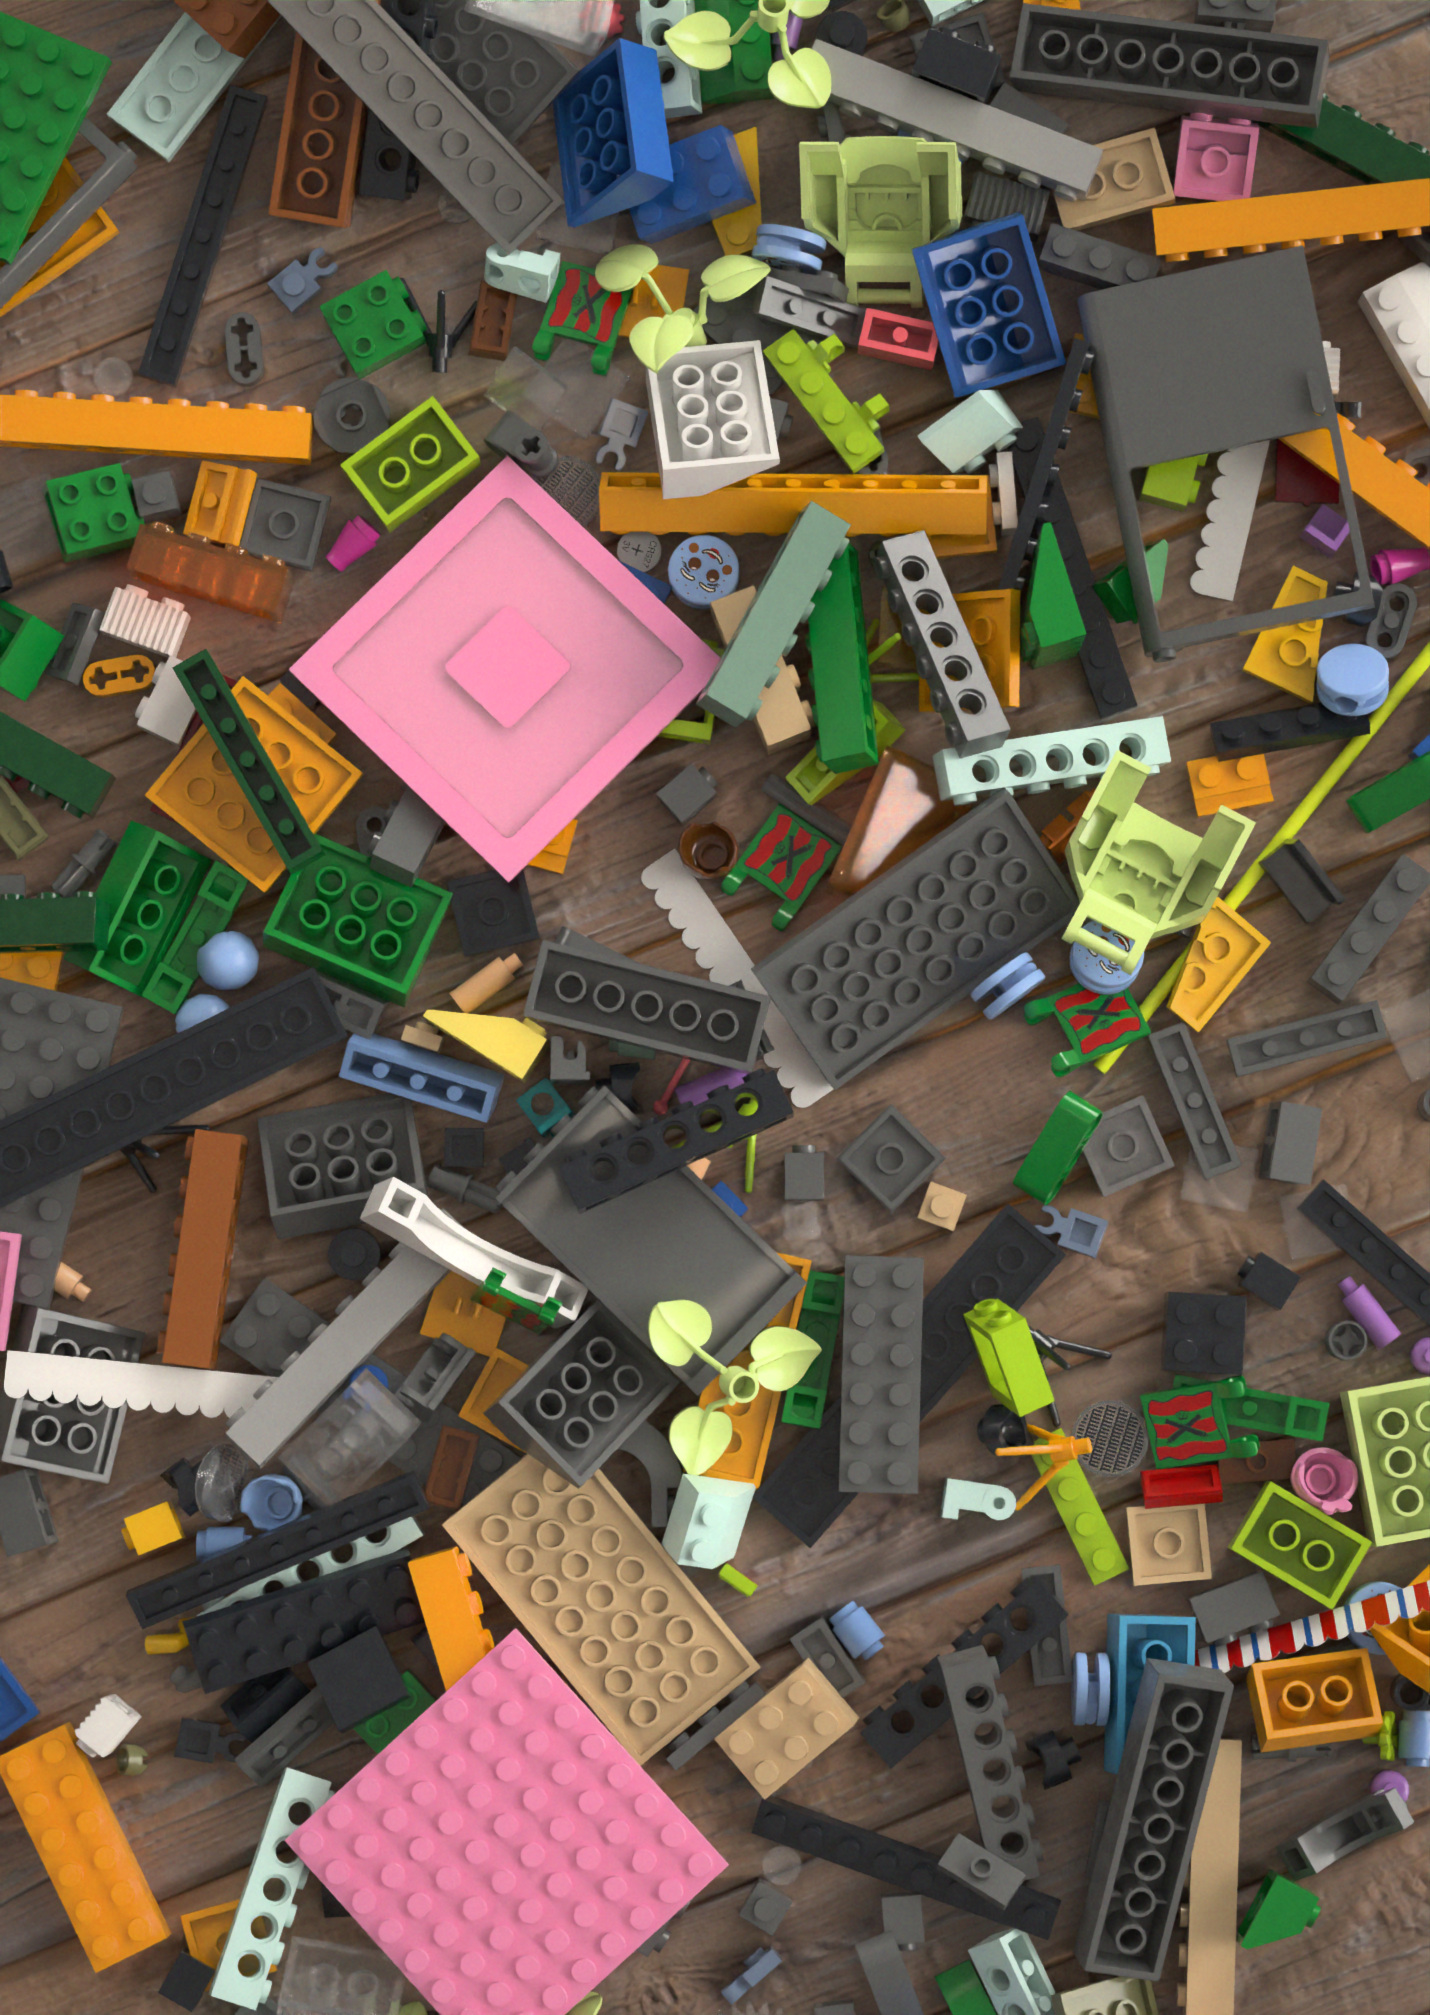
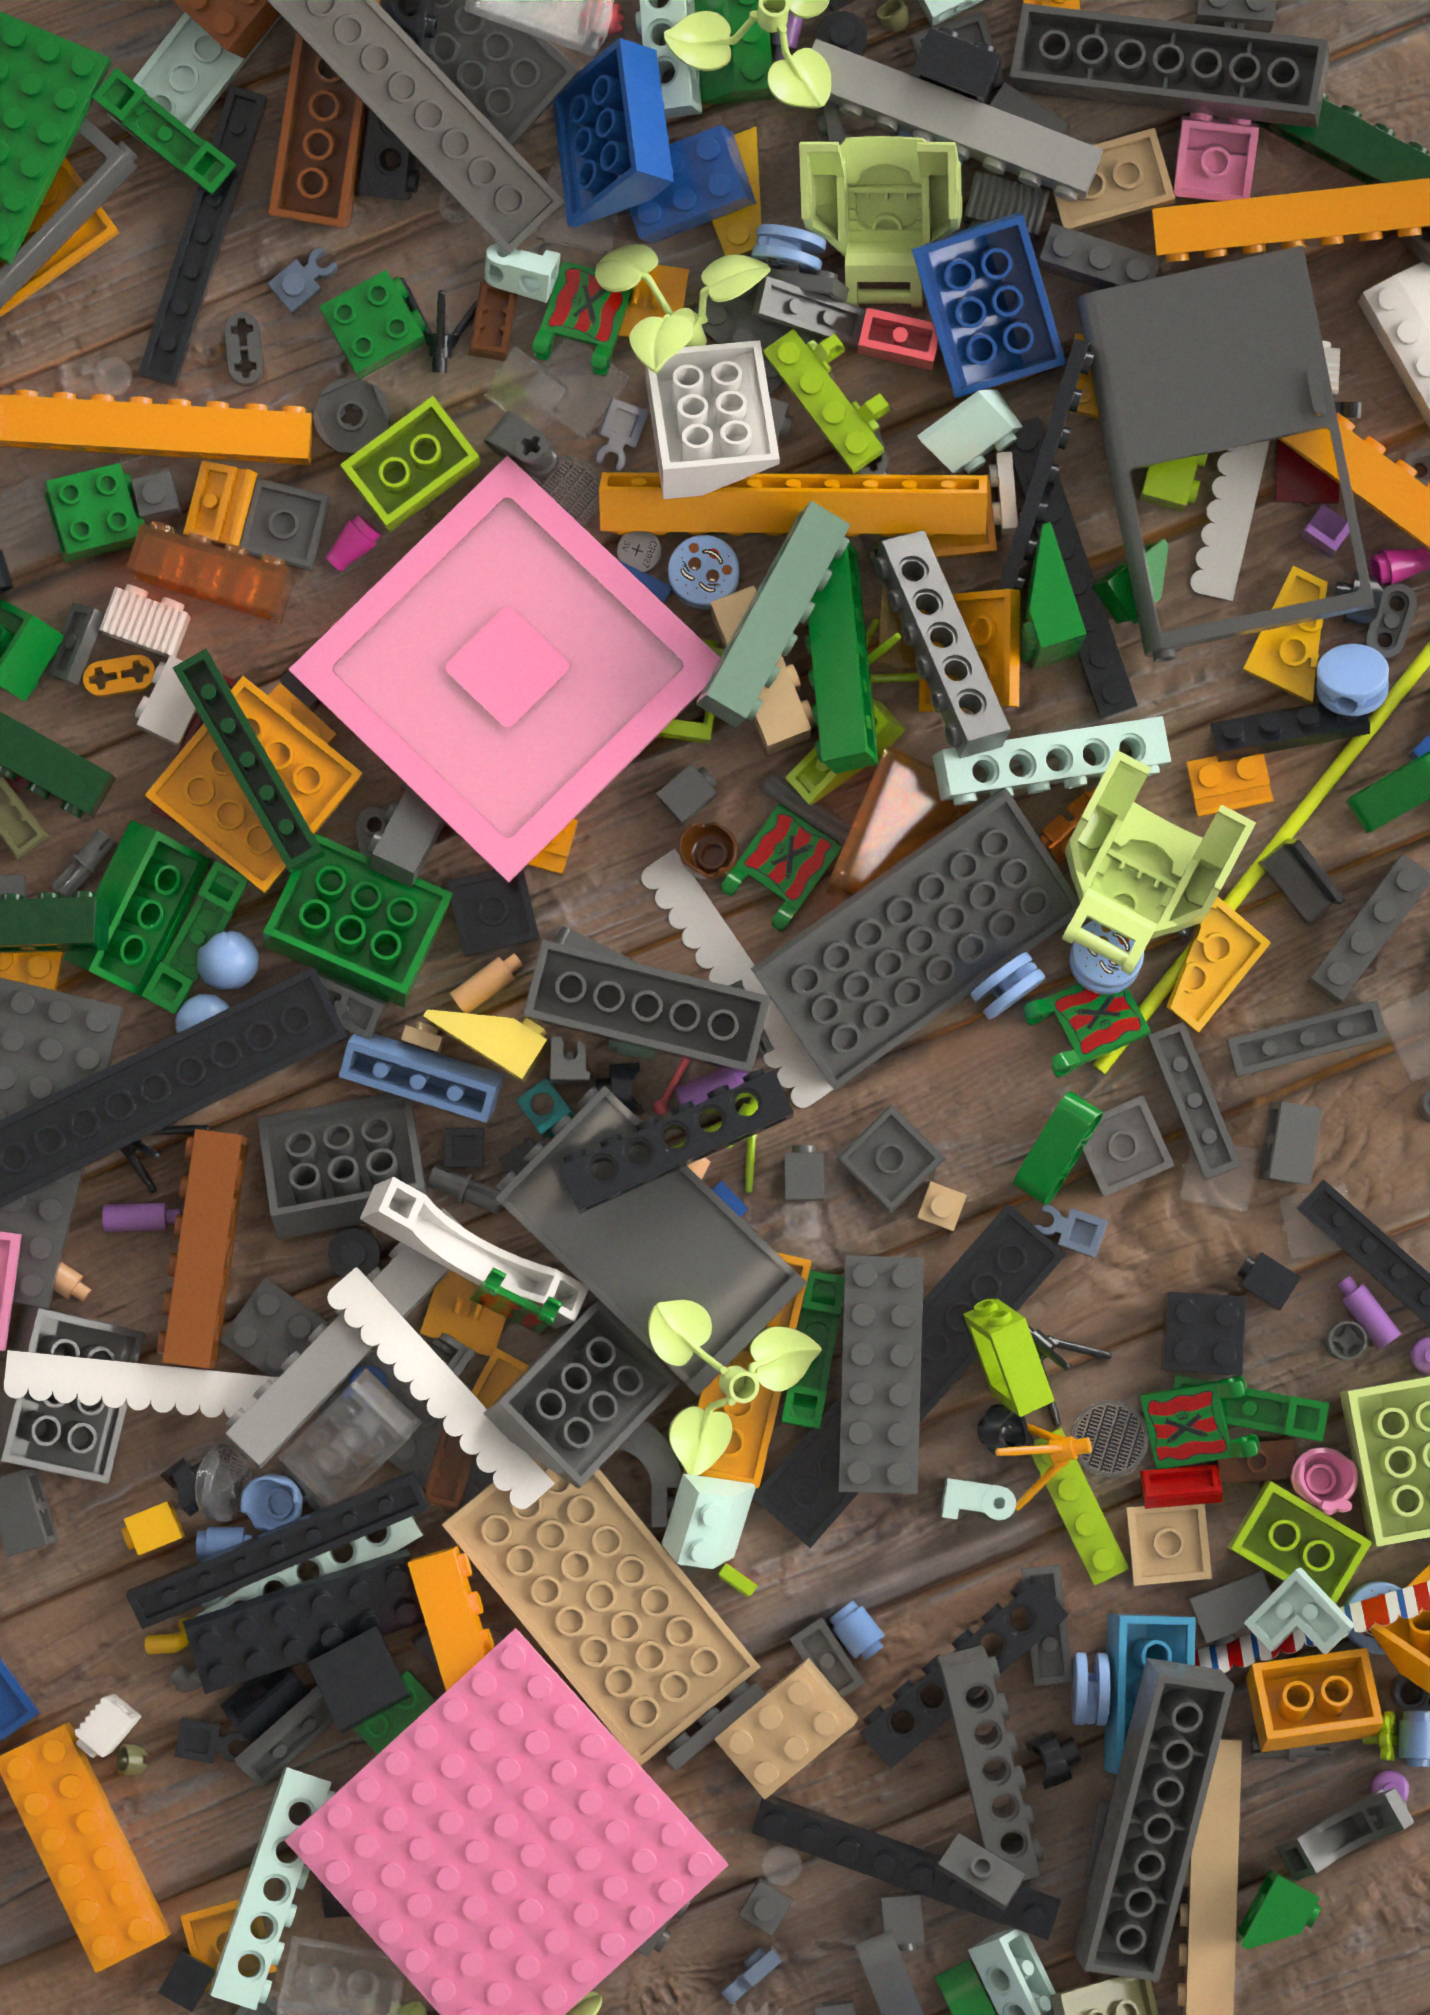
(138, 1217): none -> medium lavender cylinder
(163, 132): none -> green slope
(437, 1381): none -> white sticker
(1302, 1605): none -> light aqua plate

